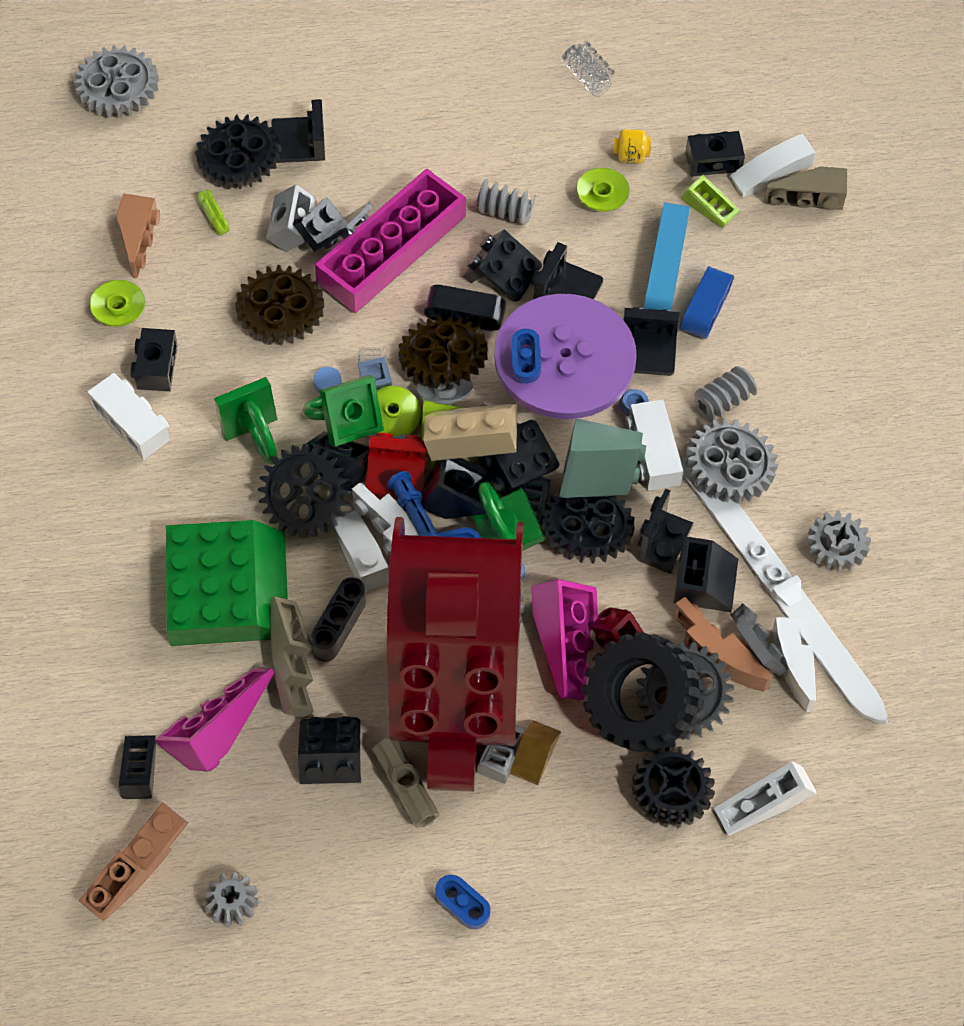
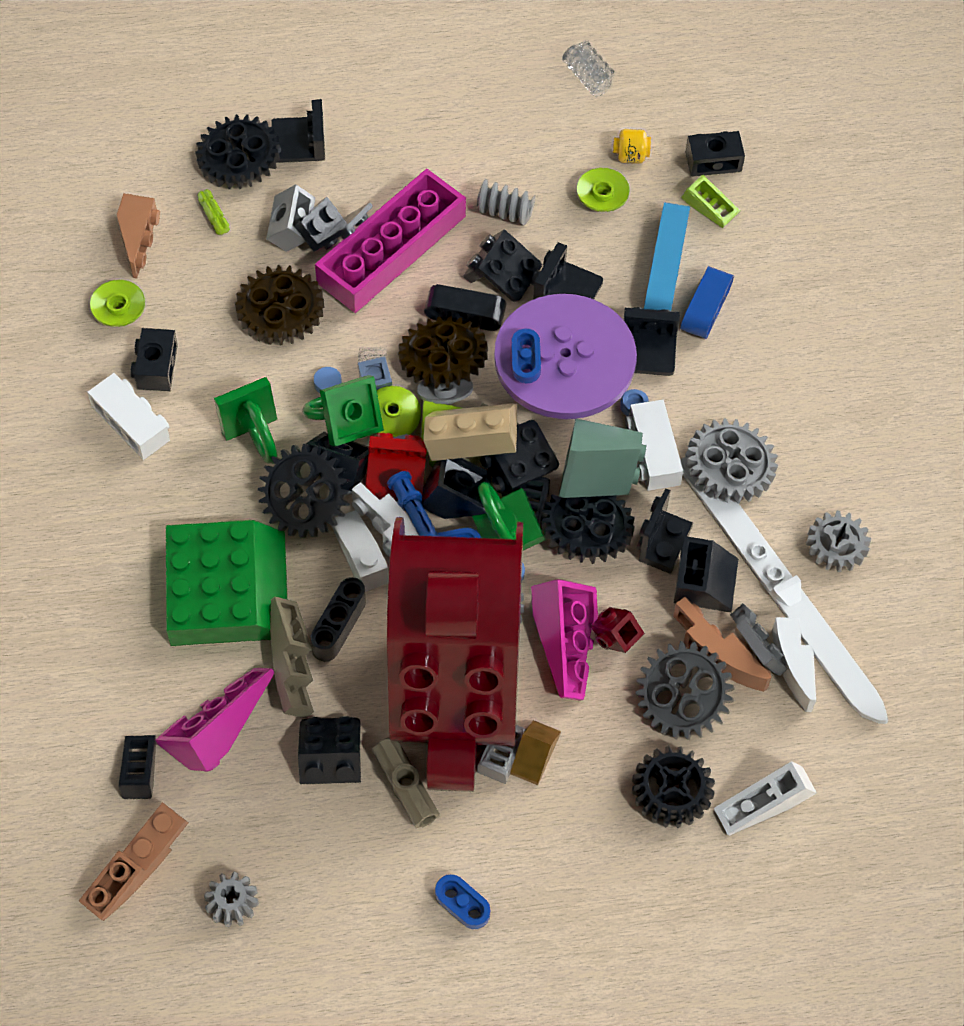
(116, 81): light grey gear -> none
(606, 684): black tyre -> none
(725, 392): light grey piece -> none
(773, 165): white slope -> none
(813, 188): dark tan slope -> none

